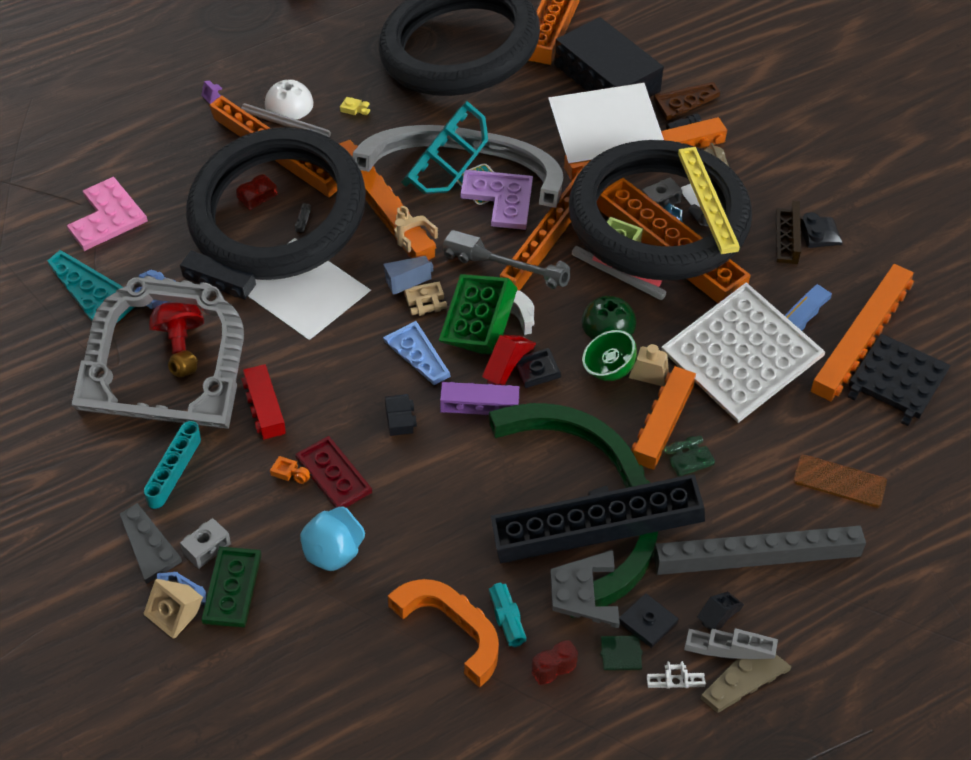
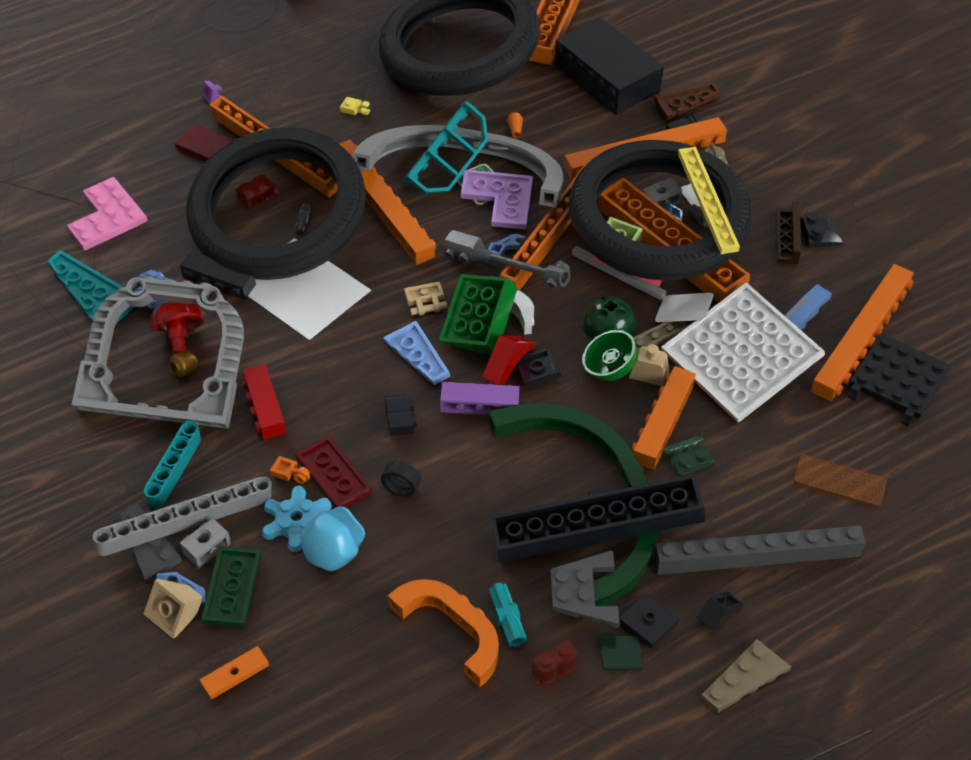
(181, 516): none -> light grey beam
(201, 142): none -> dark red tile
(244, 666): none -> orange tile
(282, 120): light grey axle -> none
(285, 510): none -> medium azure plate
(289, 99): white piece -> none
(402, 470): none -> black tyre
(405, 222): tan piece -> none
(407, 273): sand blue slope -> none
(505, 244): none -> medium blue piece
(515, 124): none -> orange cone
(604, 119): white sticker -> none
(659, 334): none -> dark tan tile
(668, 678): white piece -> none
(684, 307): none -> white sticker
(728, 645): light grey slope -> none

